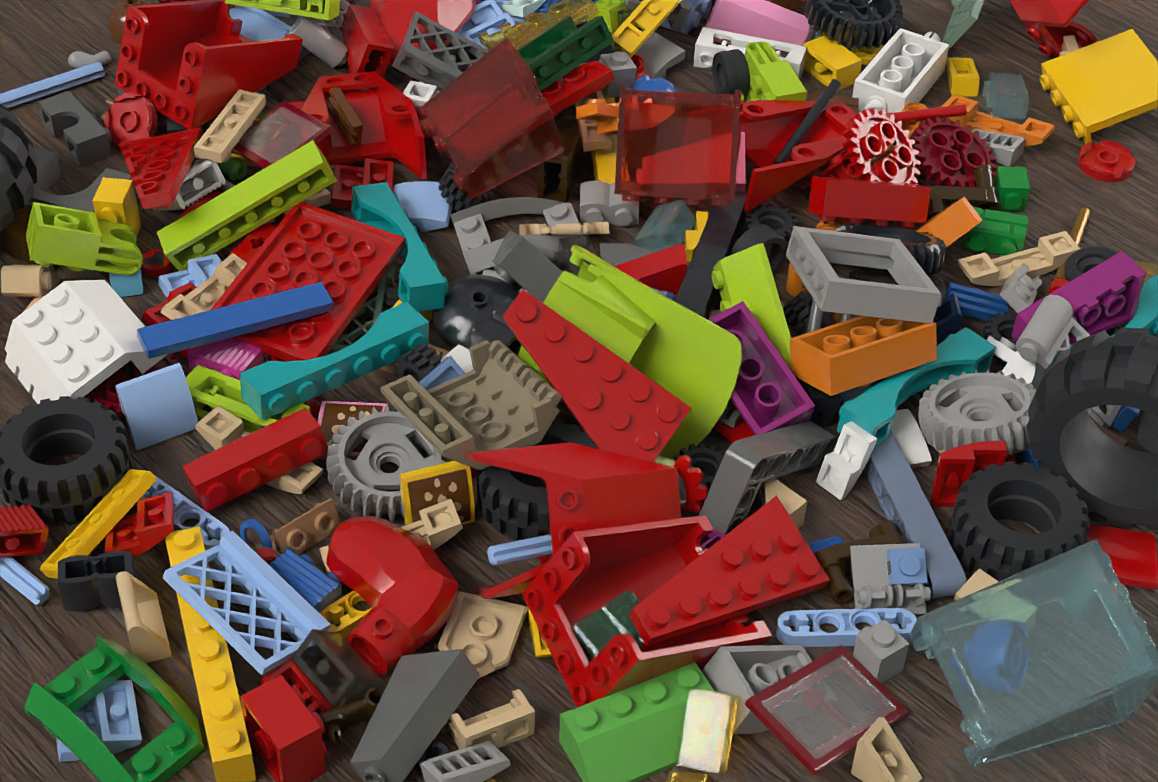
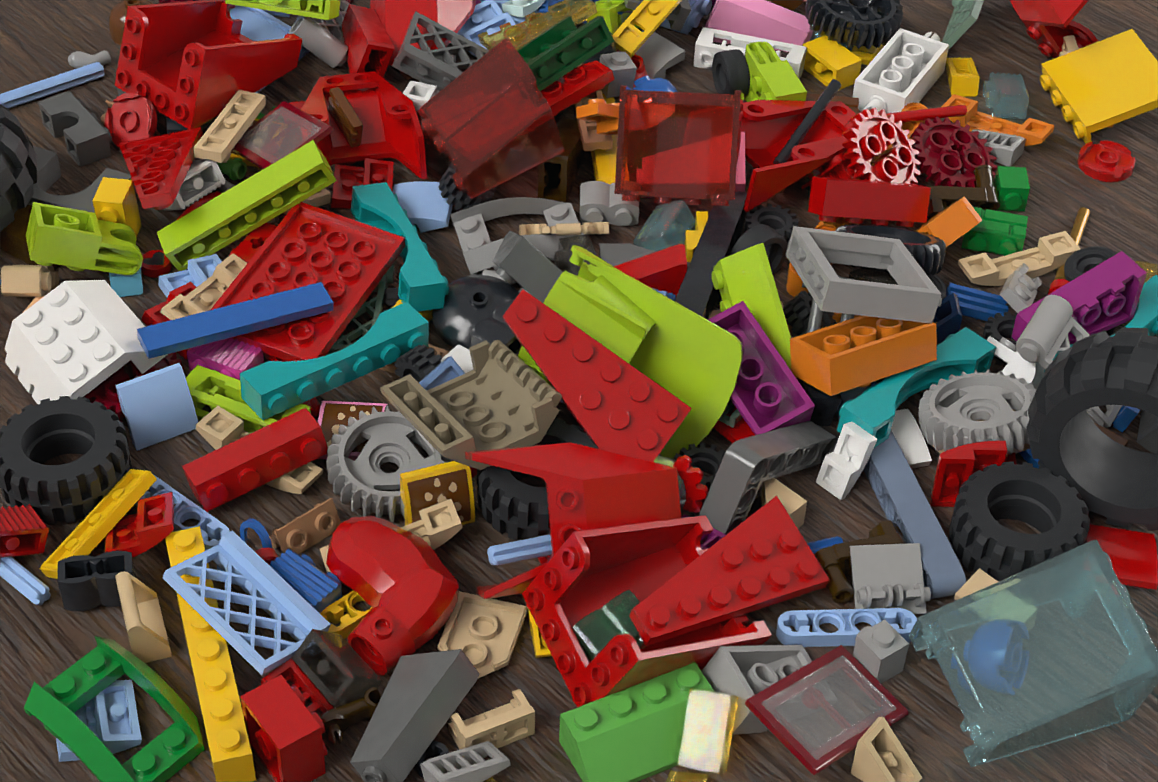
(906, 566): medium blue plate -> none

